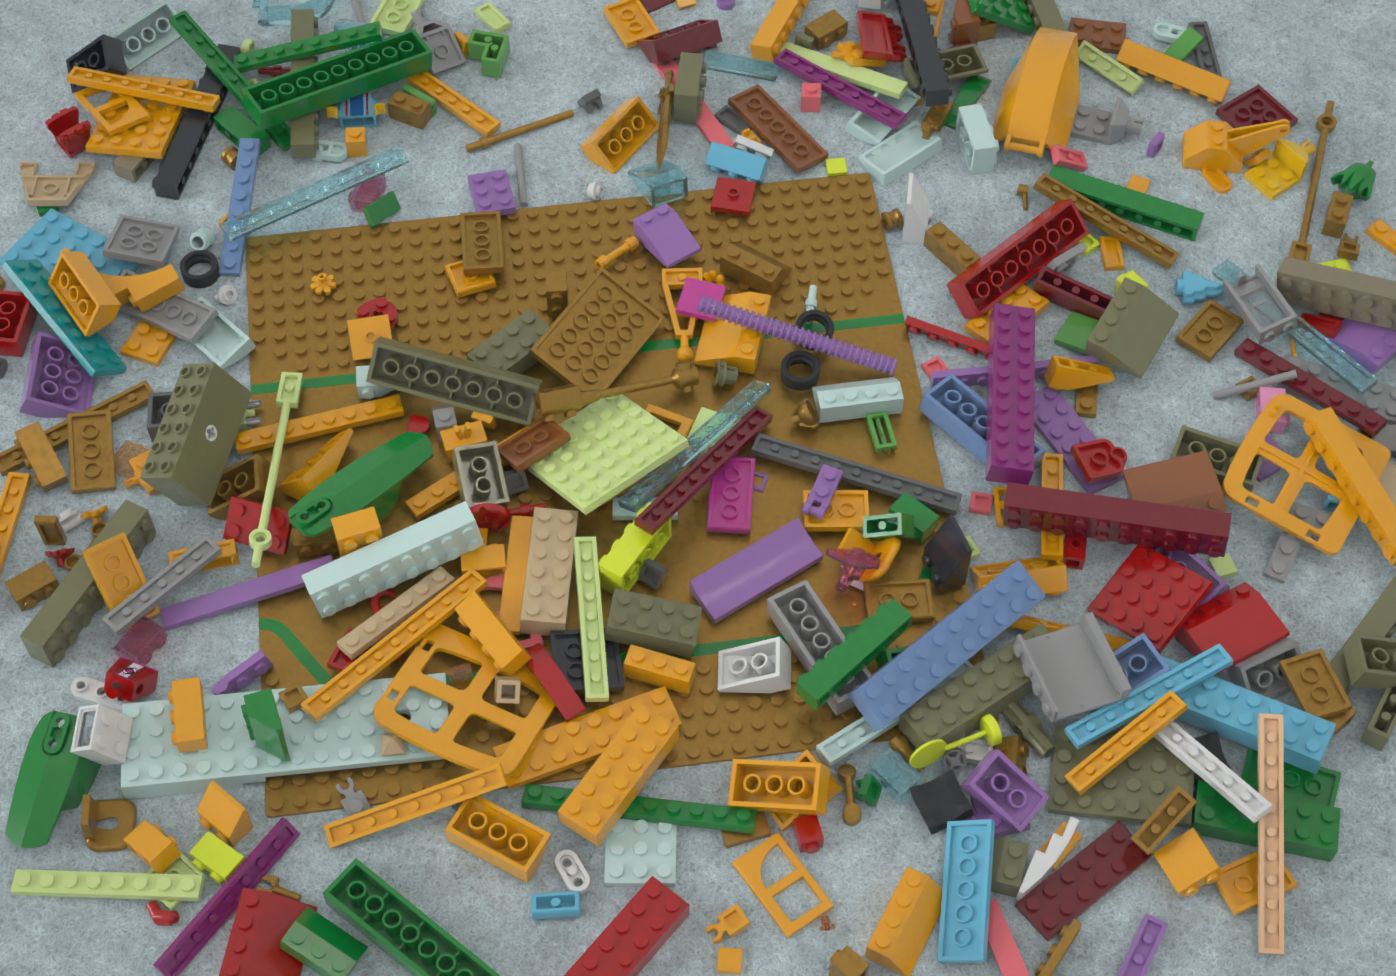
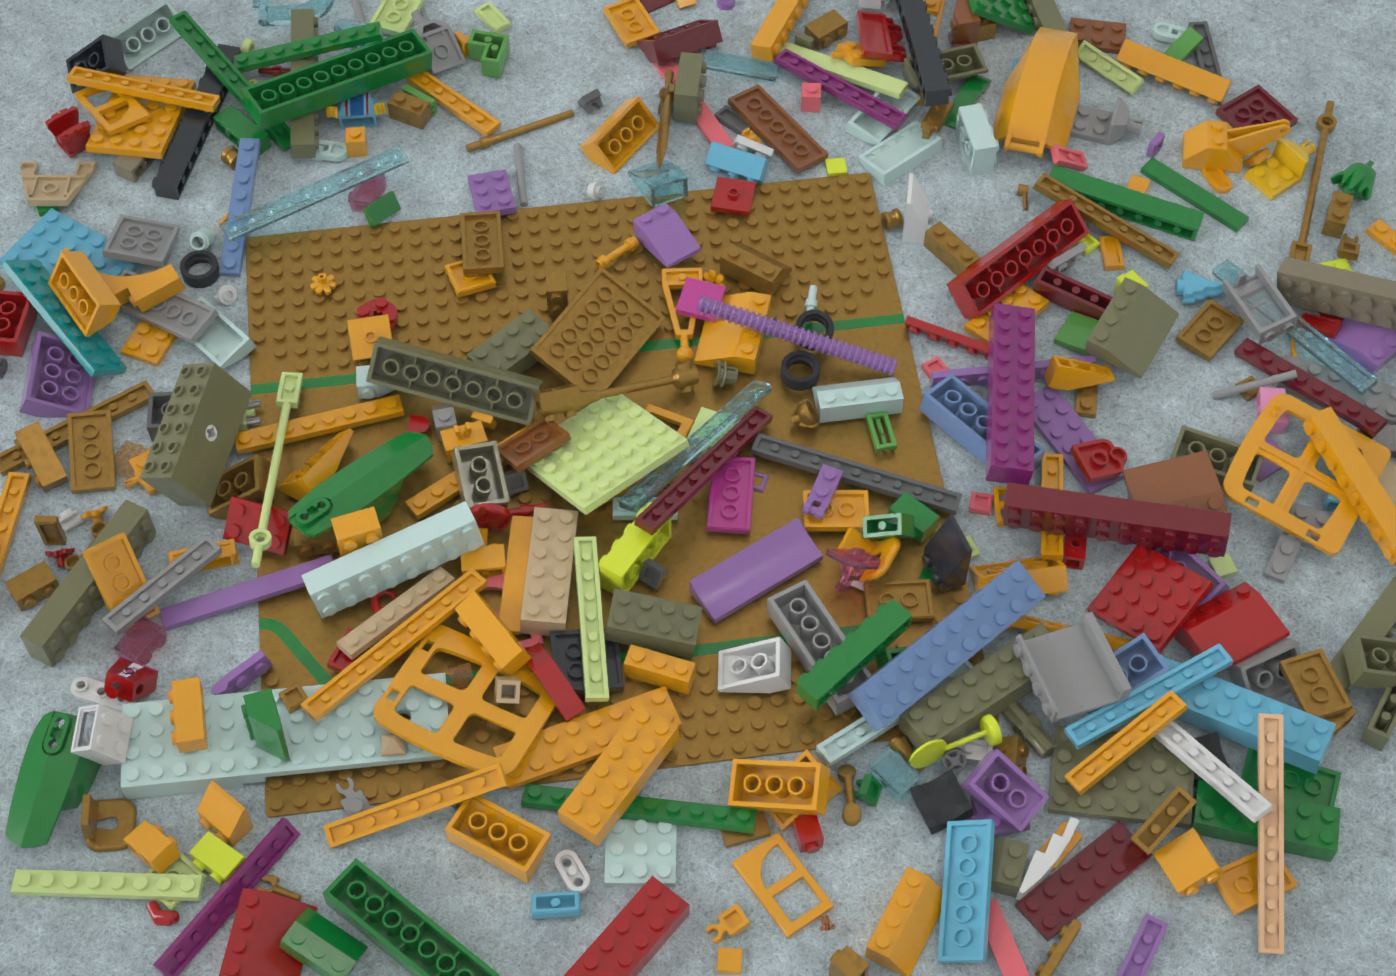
(1194, 194): none -> green tile

